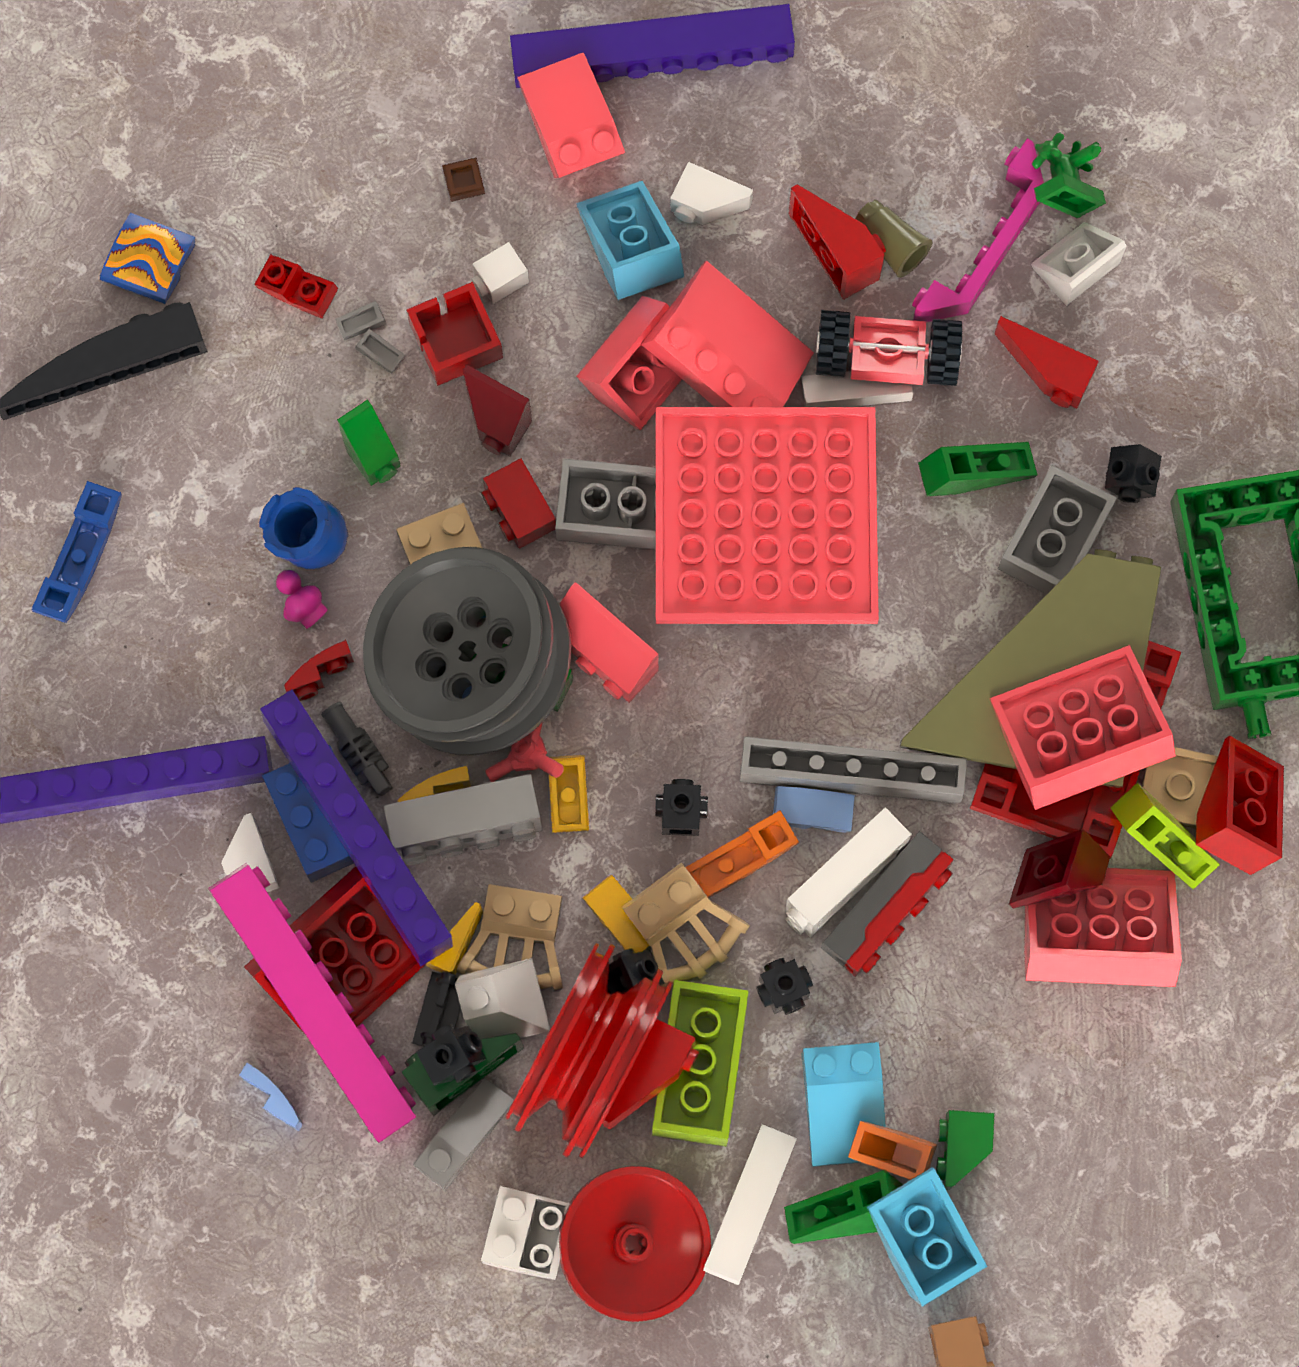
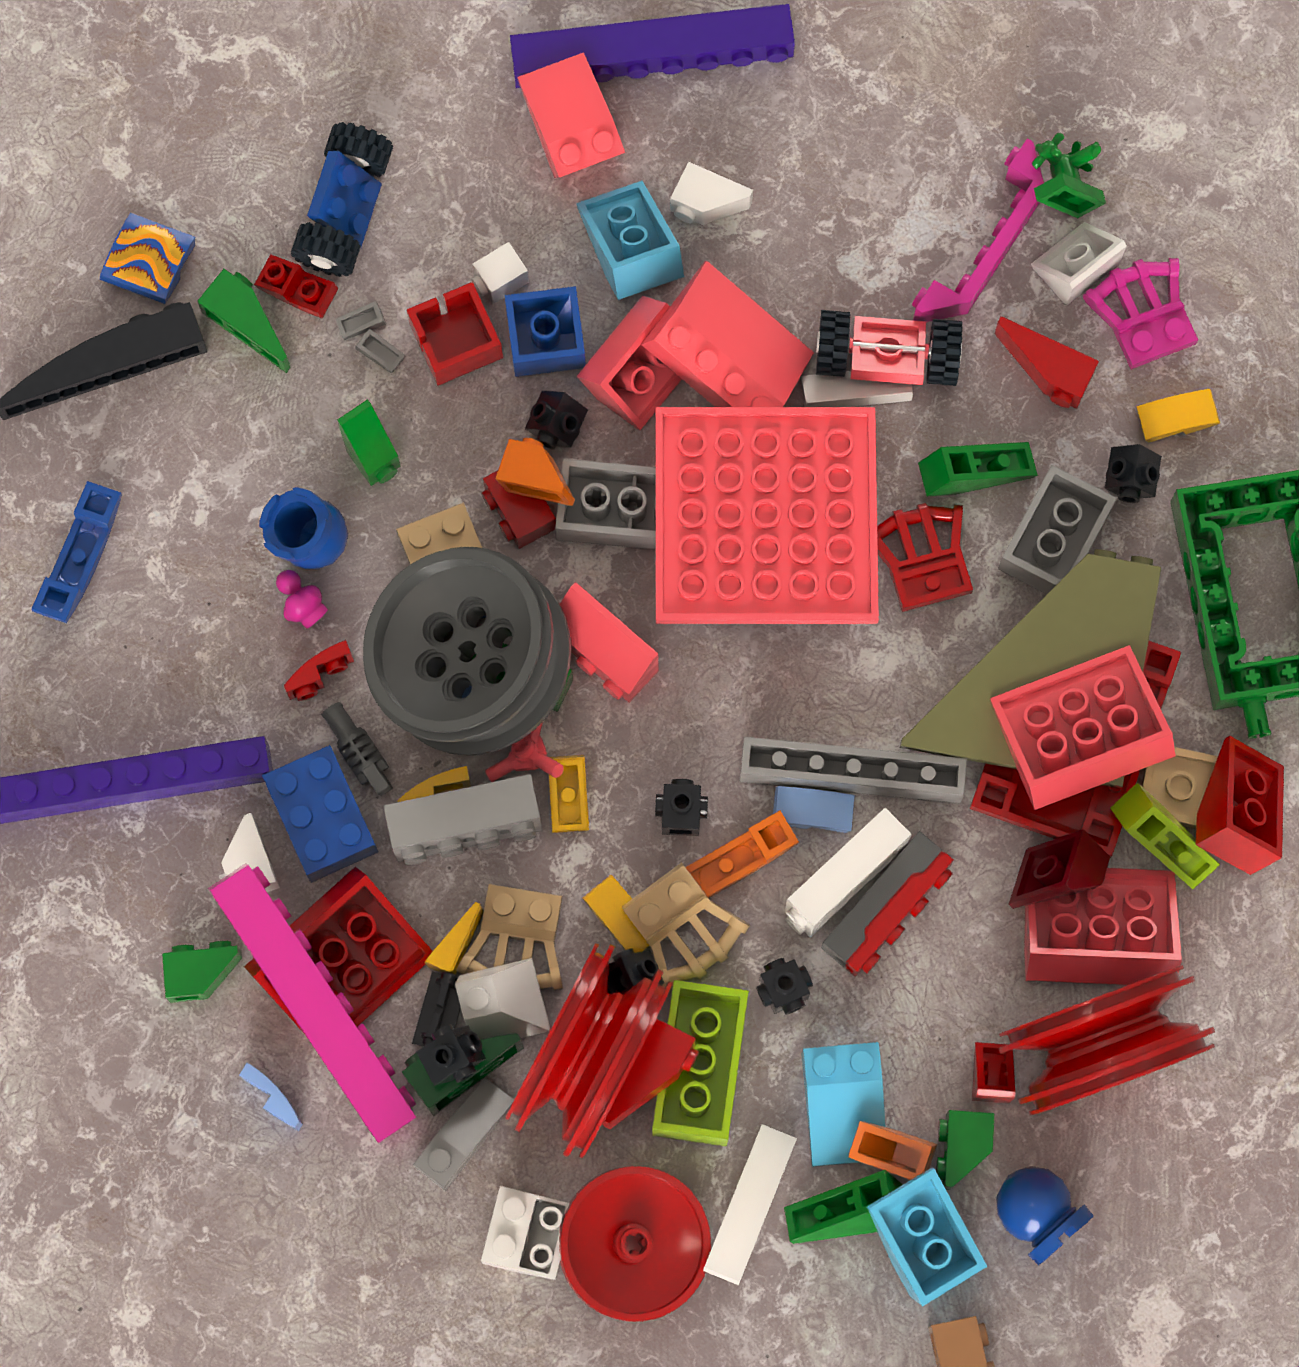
(198, 972): none -> green slope
(236, 309): none -> green slope
(343, 199): none -> plate
(356, 828): dark purple brick -> none
(463, 179): reddish brown tile -> none
(498, 412): dark red slope -> none
(532, 472): none -> orange slope
(545, 331): none -> blue slope
(556, 419): none -> black brick
(838, 241): red slope -> none
(903, 243): olive plant -> none
(931, 576): none -> red plate
(993, 1074): none -> red slope
(1039, 1210): none -> blue tile
(1107, 1041): none -> red wheel
(1151, 333): none -> dark pink plate
(1178, 414): none -> yellow slope

